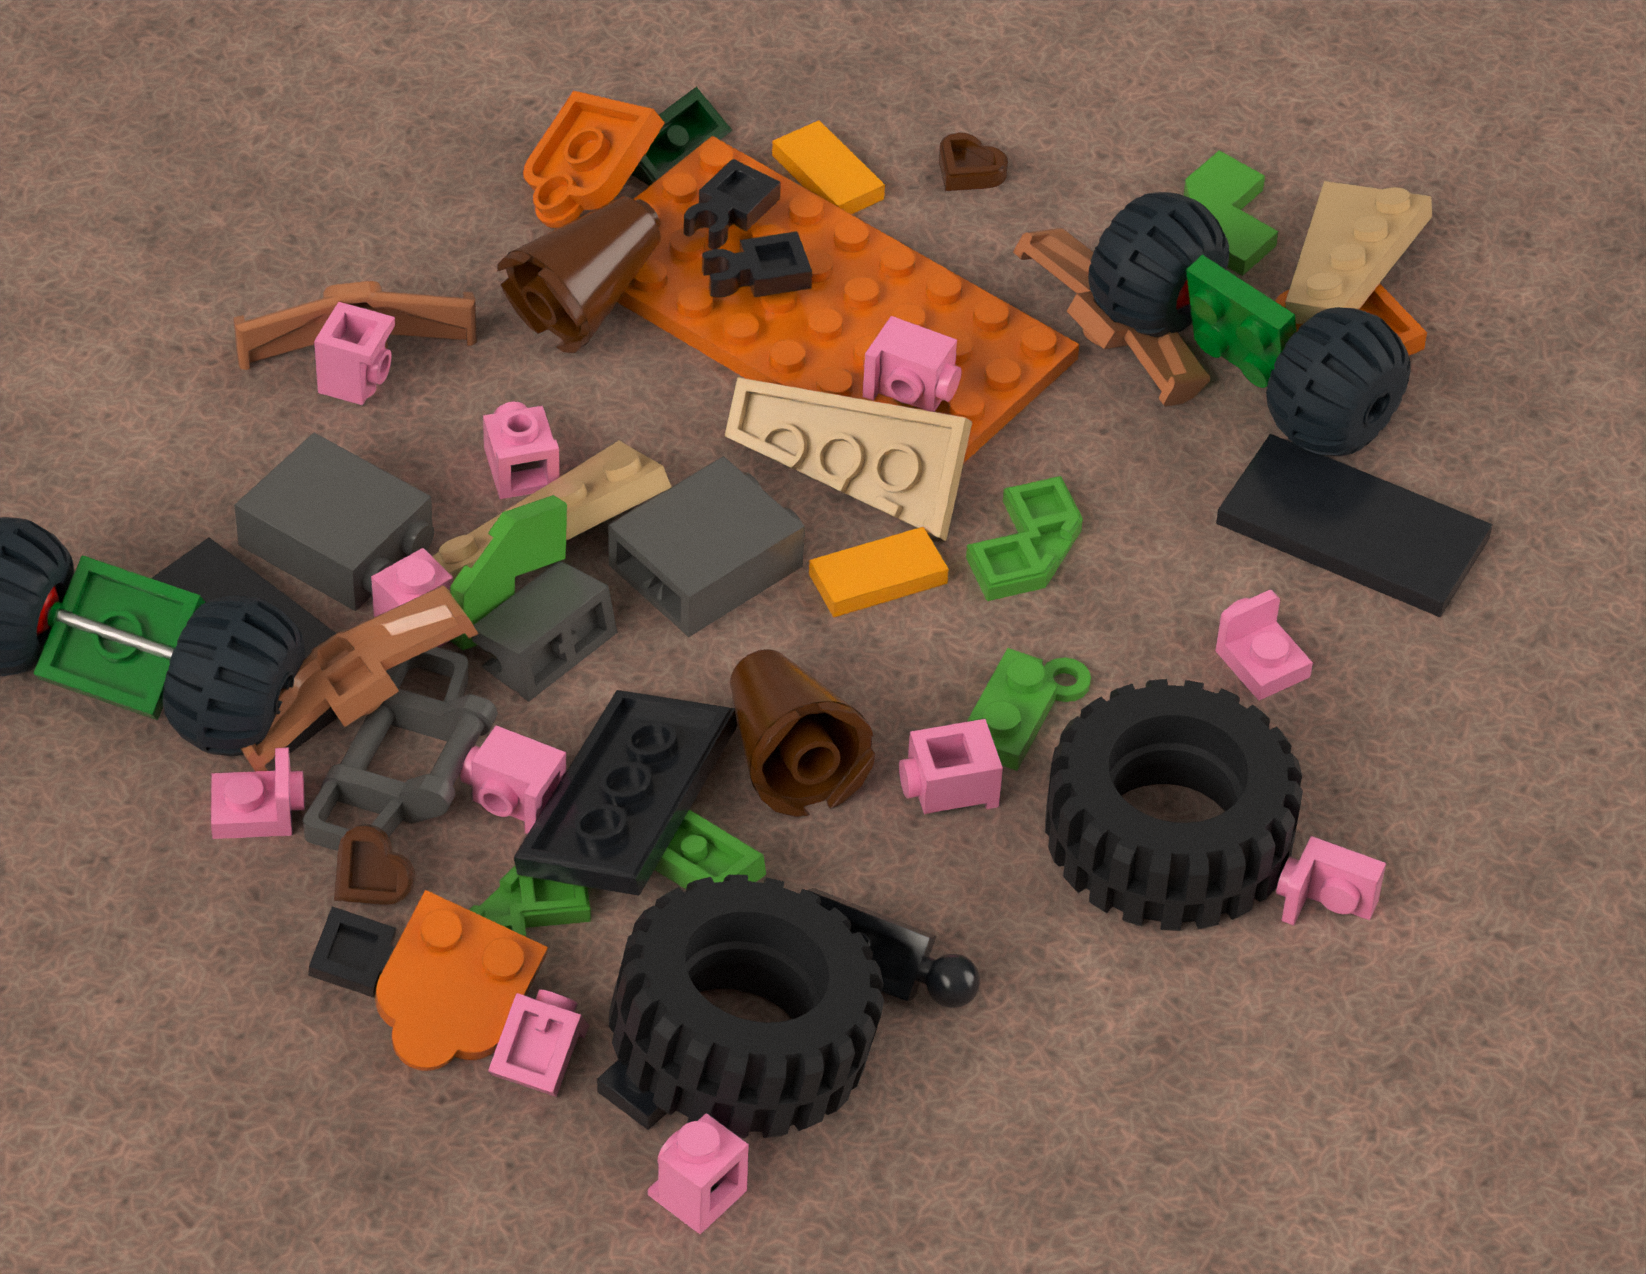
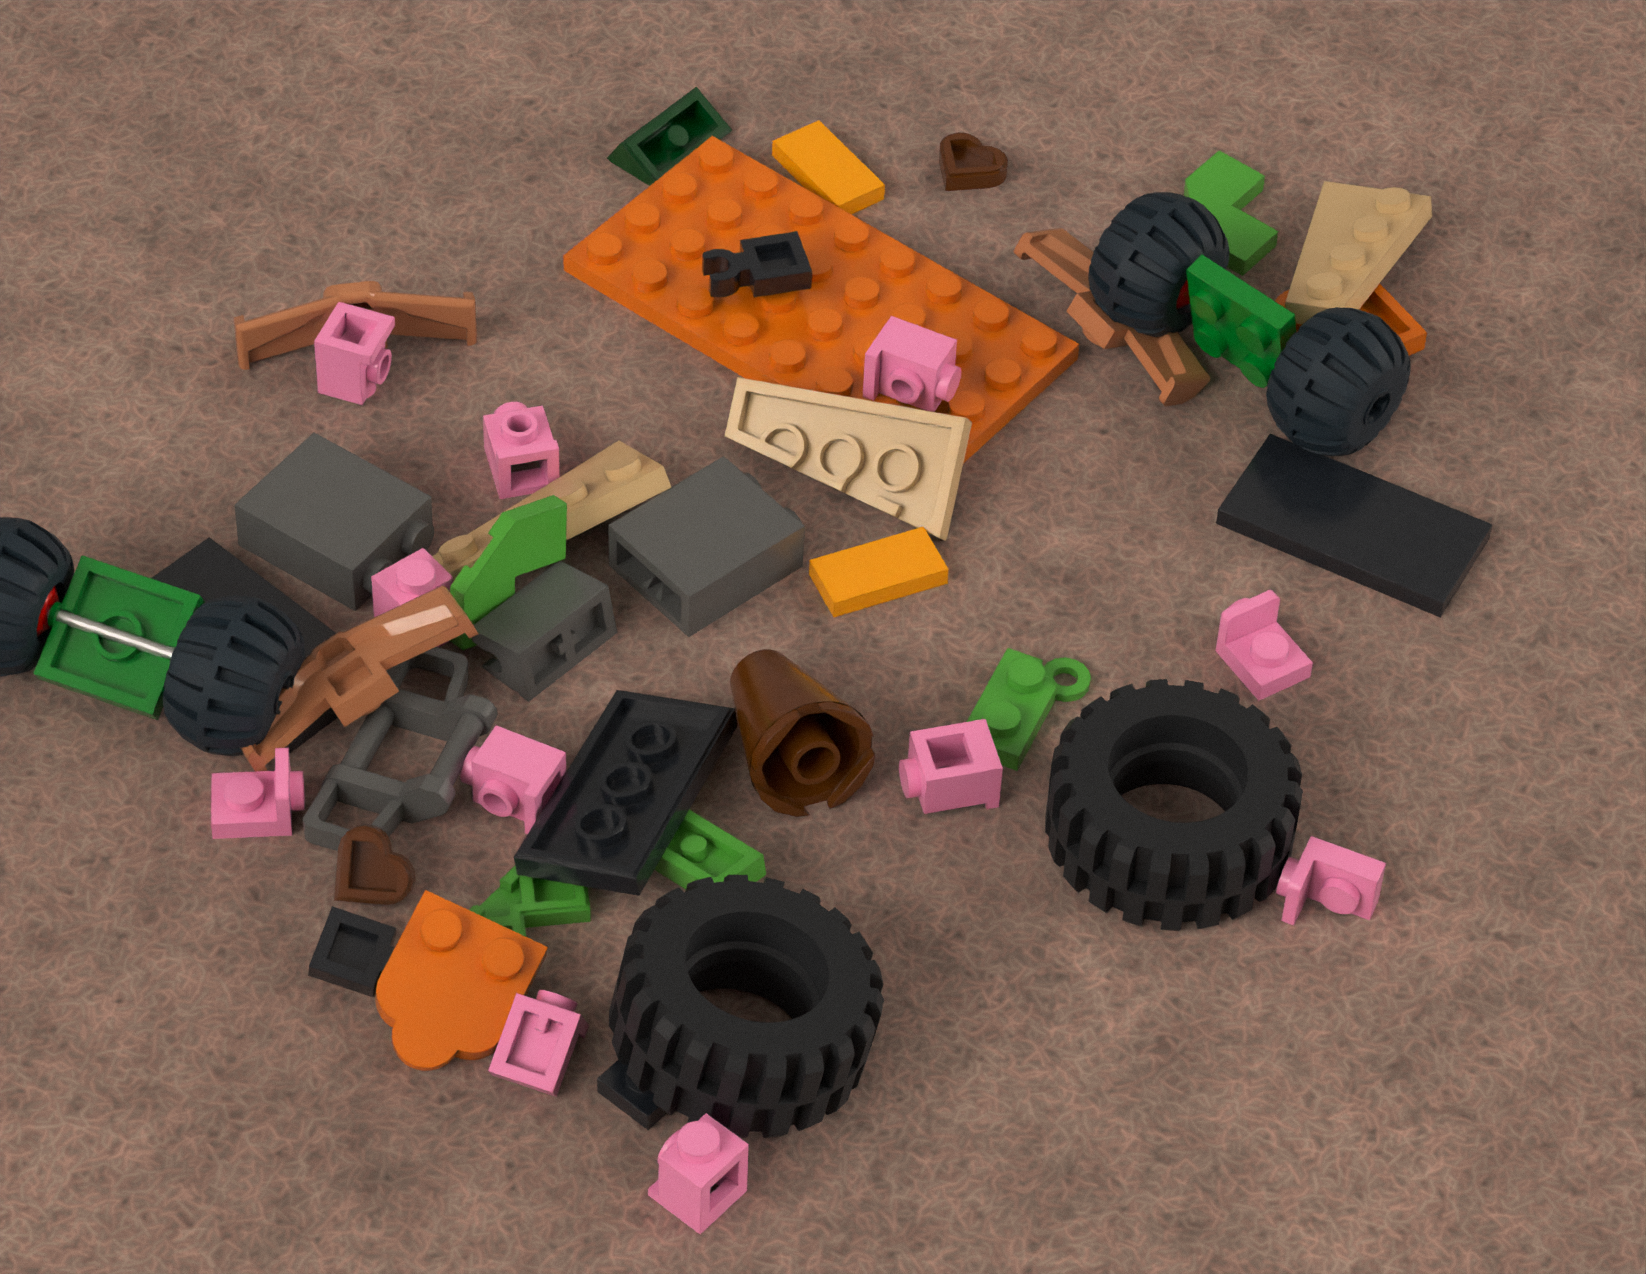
(580, 270): reddish brown cone -> none
(587, 155): orange plate -> none
(732, 197): black plate -> none
(904, 956): black plate -> none
(1027, 560): bright green tile -> none

